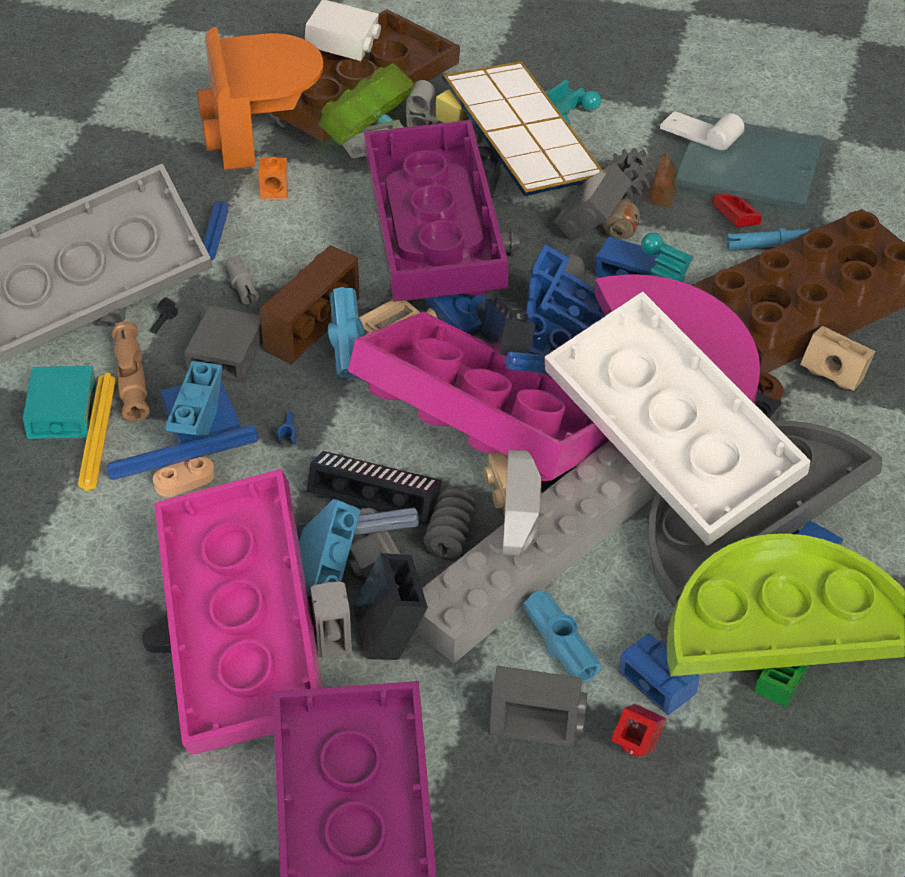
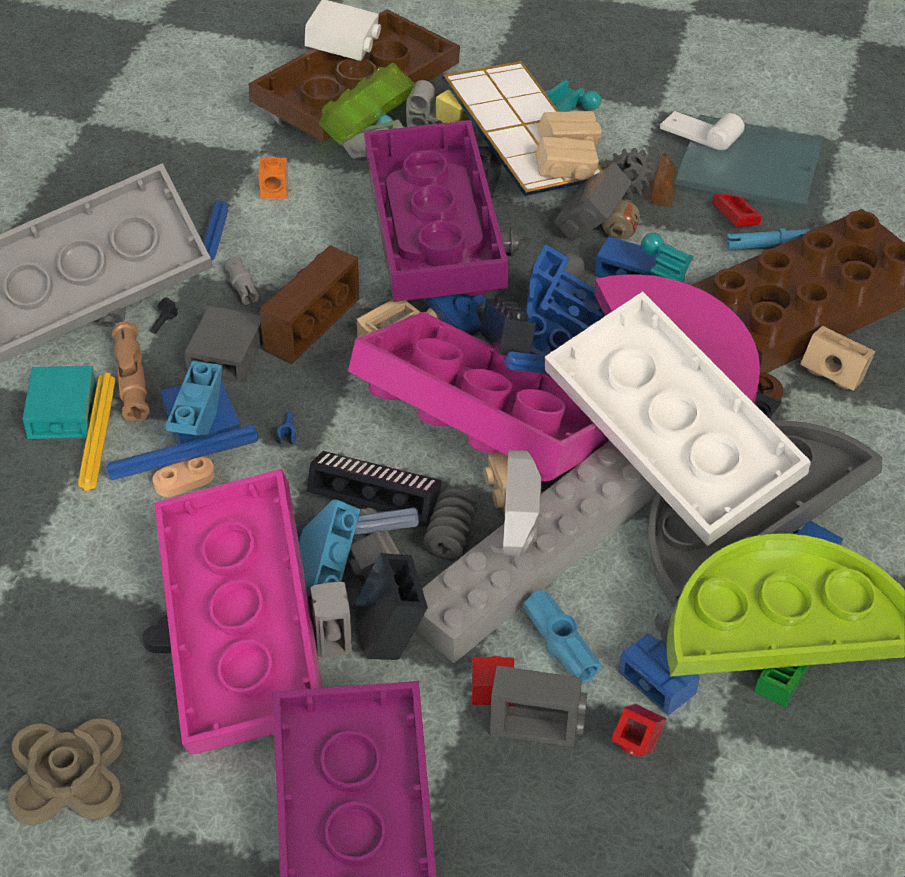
(66, 771): none -> dark tan plant
(251, 78): orange plate -> none
(344, 328): dark azure piece -> none
(483, 677): none -> red brick
(566, 158): none -> tan brick
(570, 125): none -> tan brick

